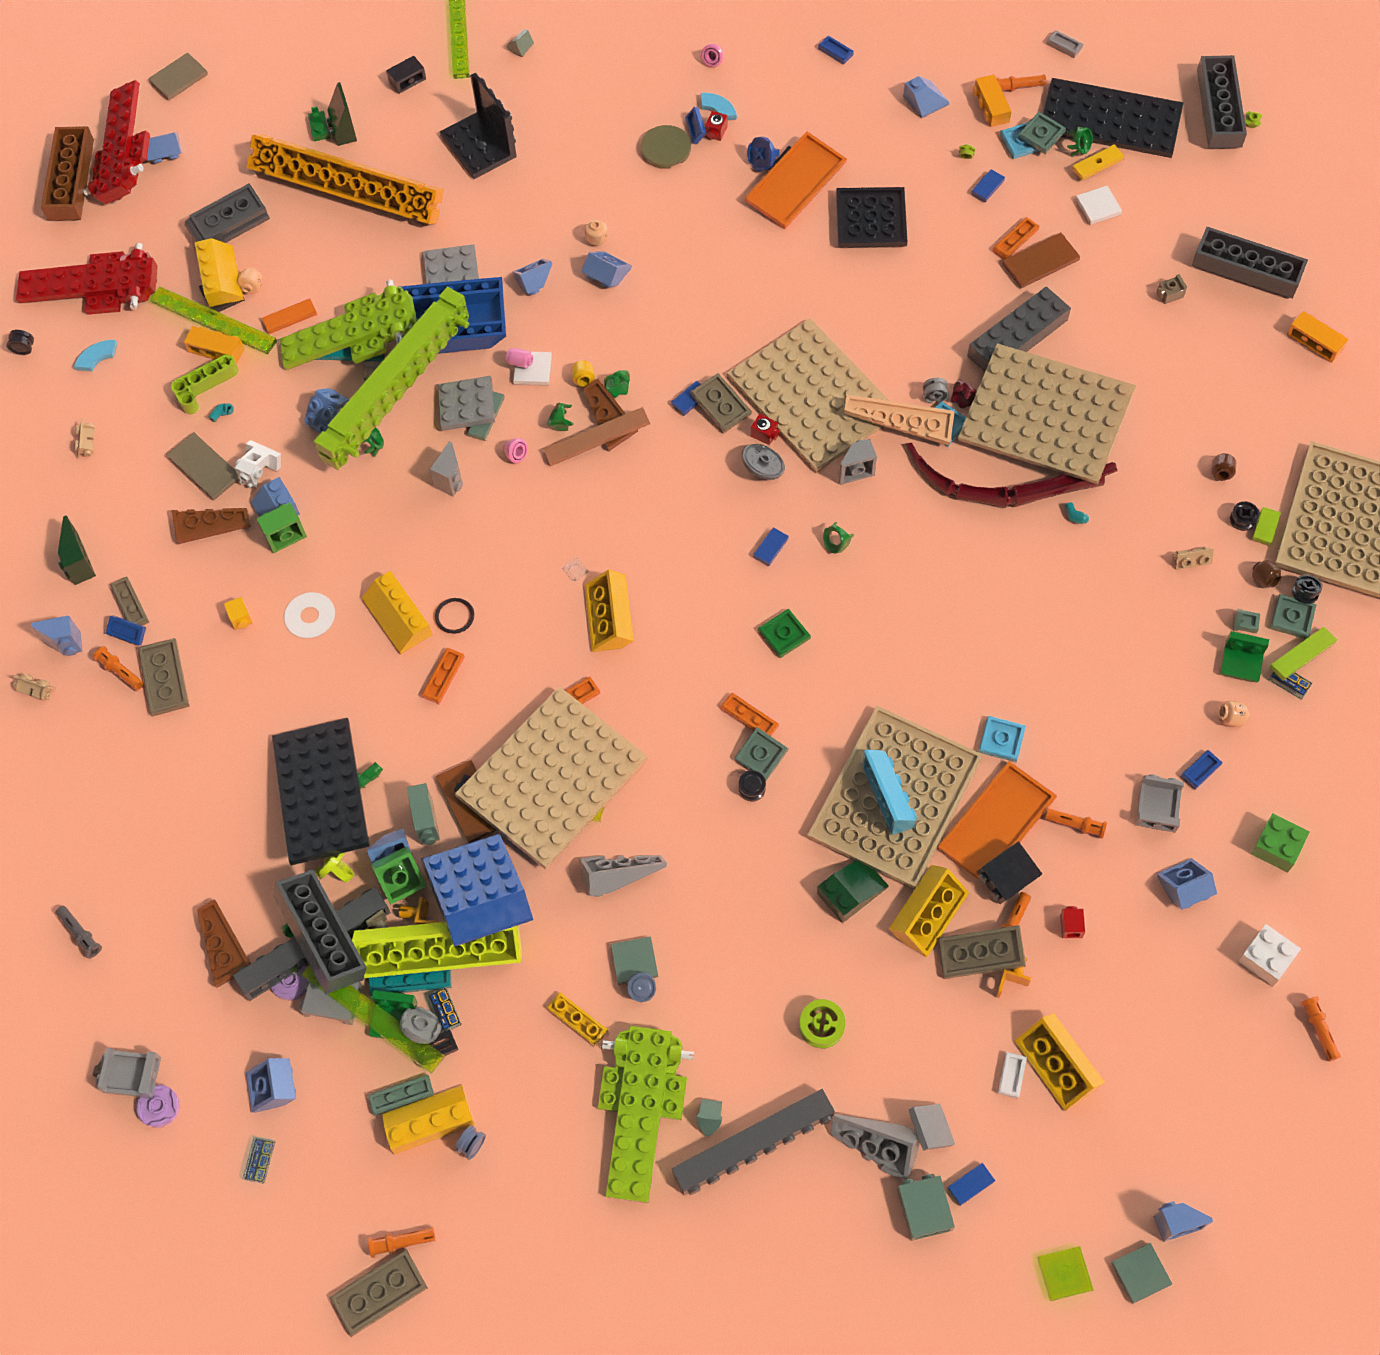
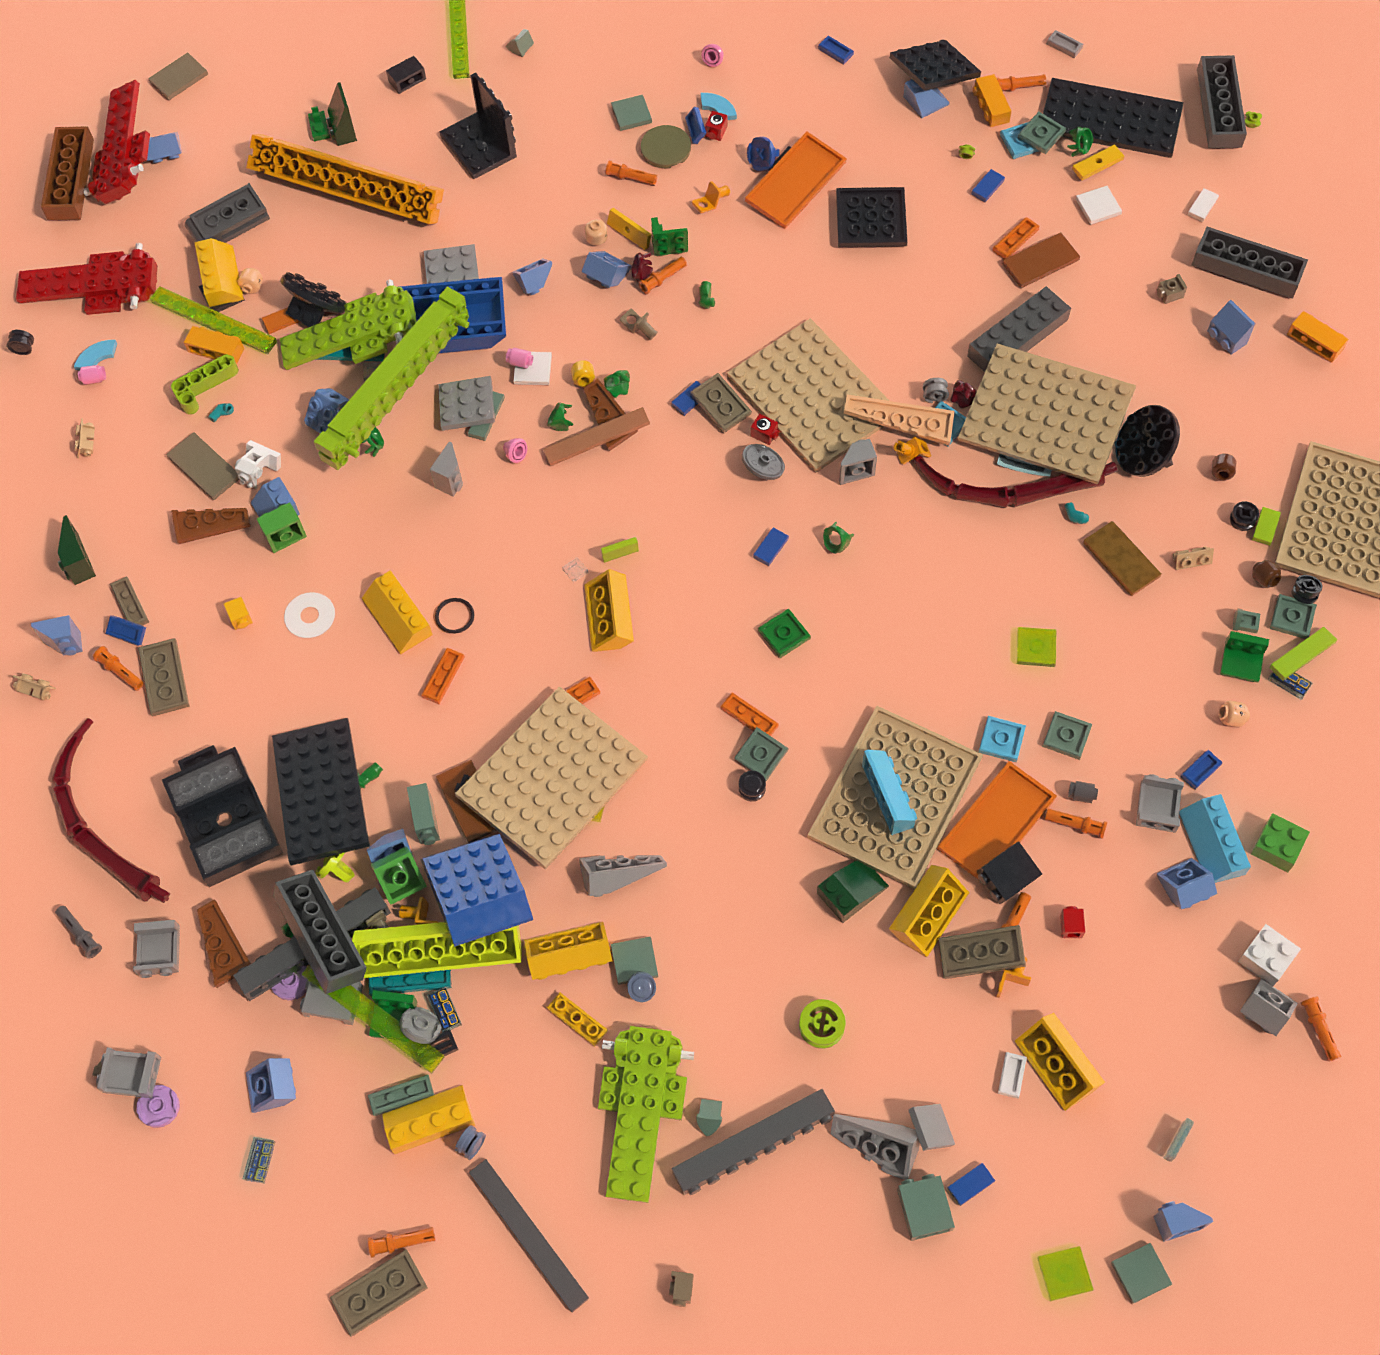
(92, 374): none -> bright pink brick
(136, 879): none -> dark red animal
(157, 948): none -> light grey panel
(204, 791): none -> black piece
(310, 299): none -> black bracket
(529, 1236): none -> dark grey tile
(567, 951): none -> yellow slope
(619, 549): none -> lime tile
(623, 171): none -> orange pin
(629, 228): none -> yellow tile
(631, 112): none -> sand green tile
(640, 266): none -> dark red piece
(641, 323): none -> dark tan bracket
(657, 278): none -> orange pin
(668, 241): none -> green bracket
(681, 1288): none -> dark tan brick
(705, 295): none -> green arm
(711, 197): none -> light orange bracket
(911, 449): none -> light orange bracket
(935, 64): none -> black plate
(1022, 466): none -> clear light blue sticker
(1036, 646): none -> clear neon green tile
(1067, 735): none -> sand green tile
(1083, 791): none -> dark grey brick
(1122, 558): none -> pearl gold tile
(1147, 441): none -> black bracket
(1178, 1140): none -> clear light blue tile
(1203, 205): none -> white tile
(1215, 838): none -> medium azure slope
(1231, 327): none -> medium blue slope
(1268, 1007): none -> light grey slope

